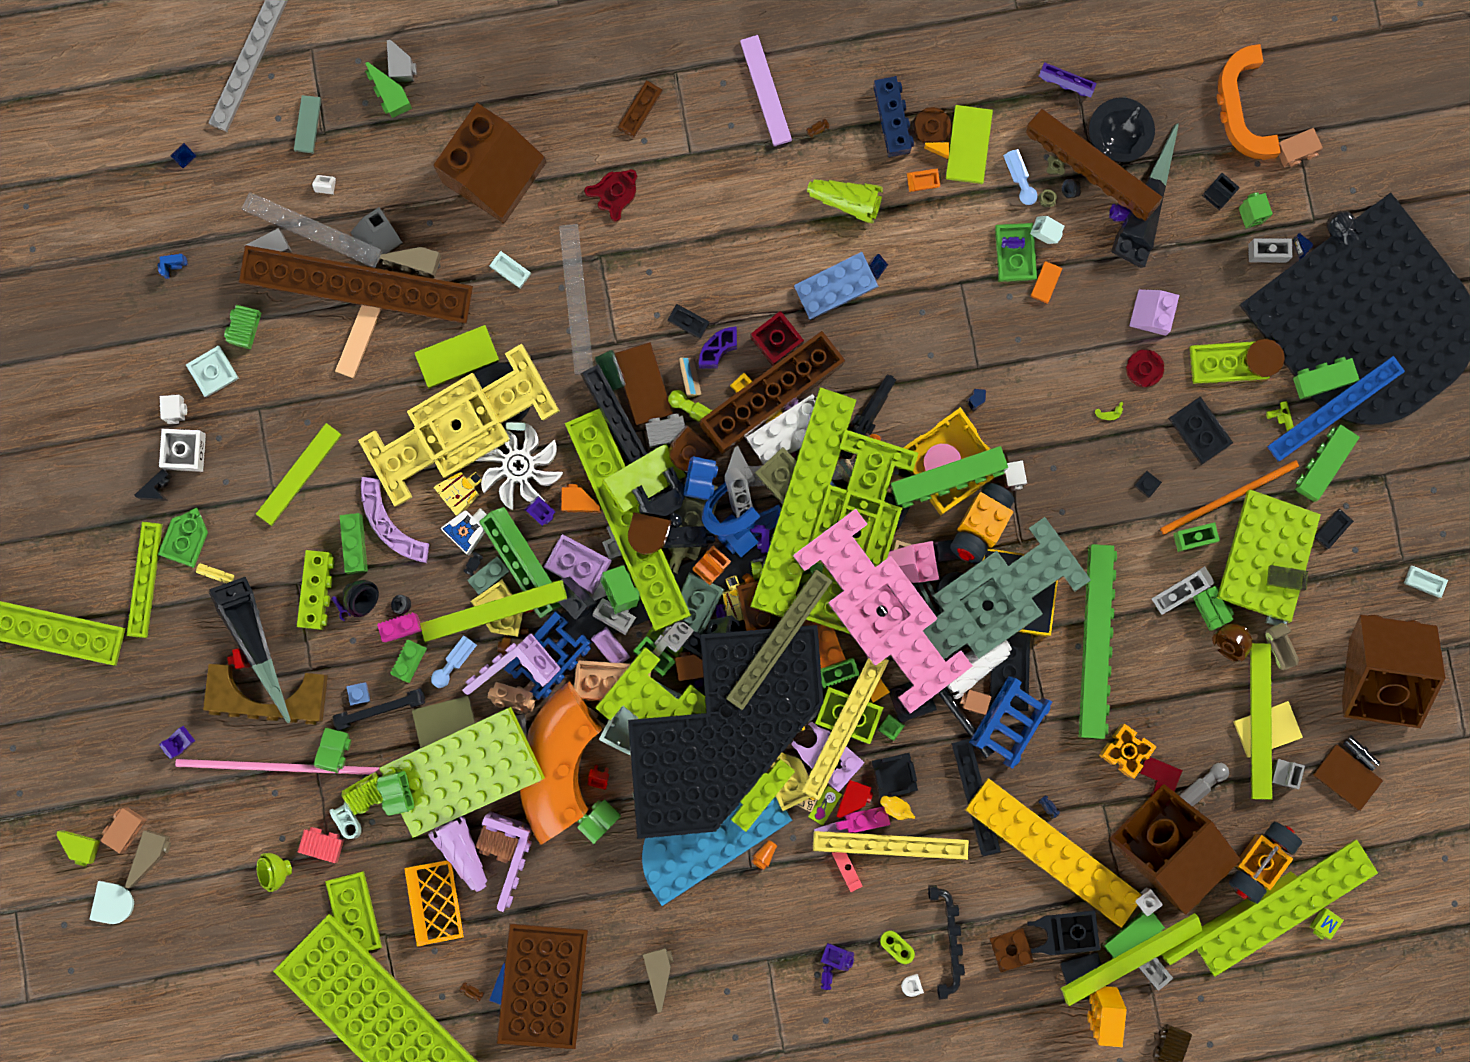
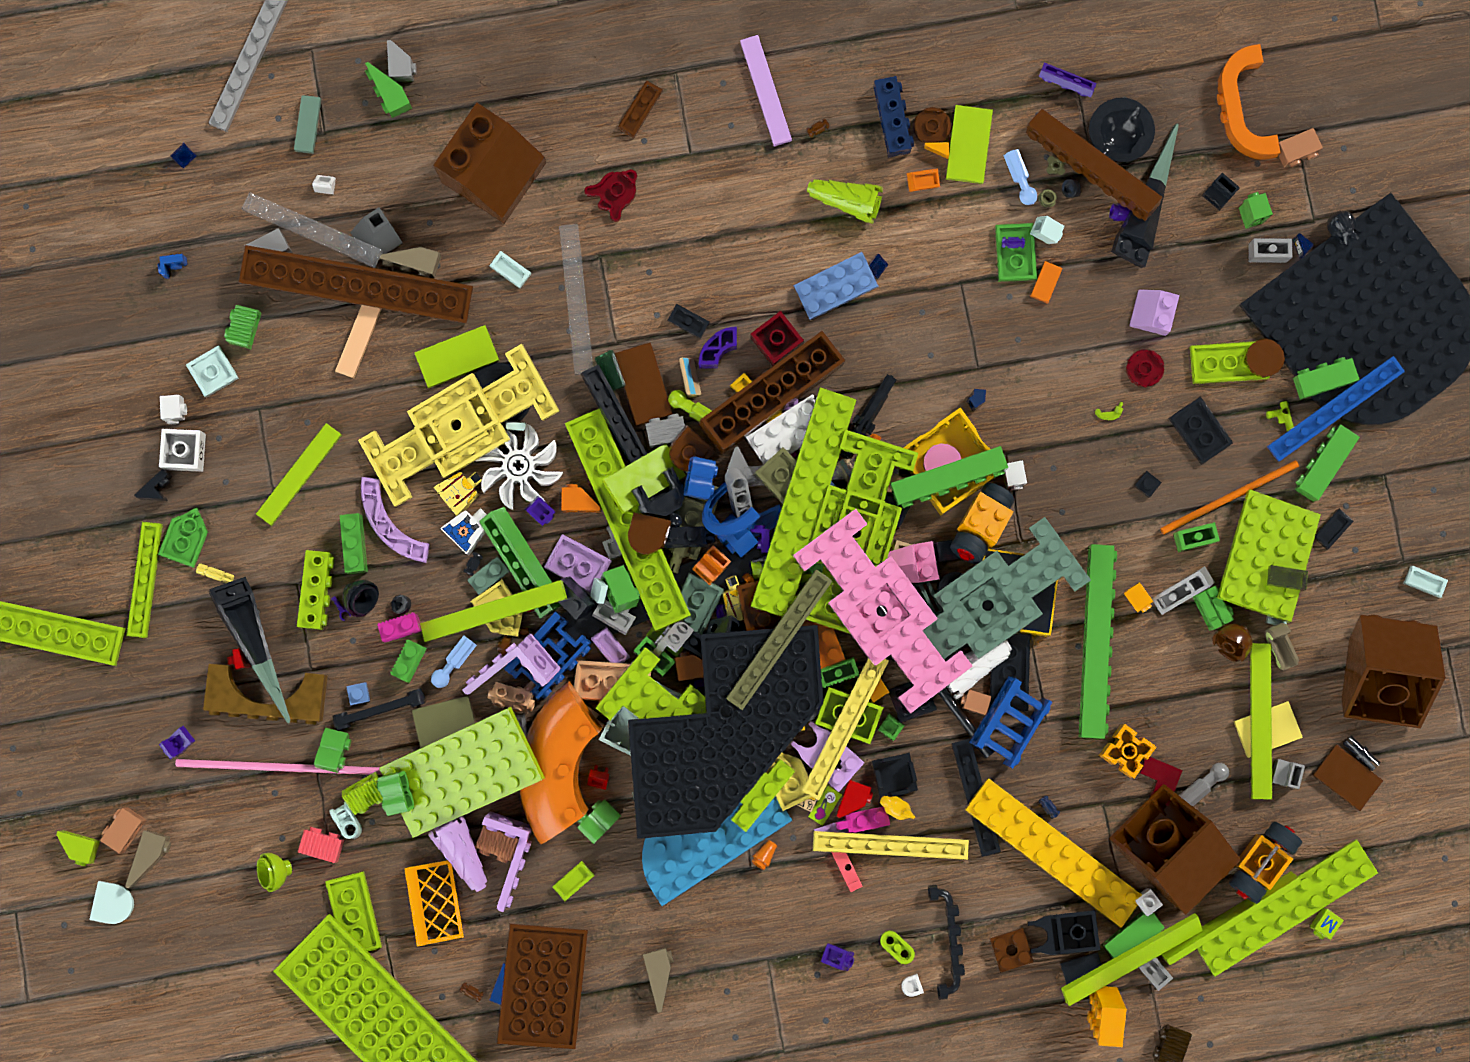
(573, 881): none -> lime tile
(599, 590): none -> light aqua tile
(827, 977): dark purple piece -> none
(1138, 598): none -> light orange brick

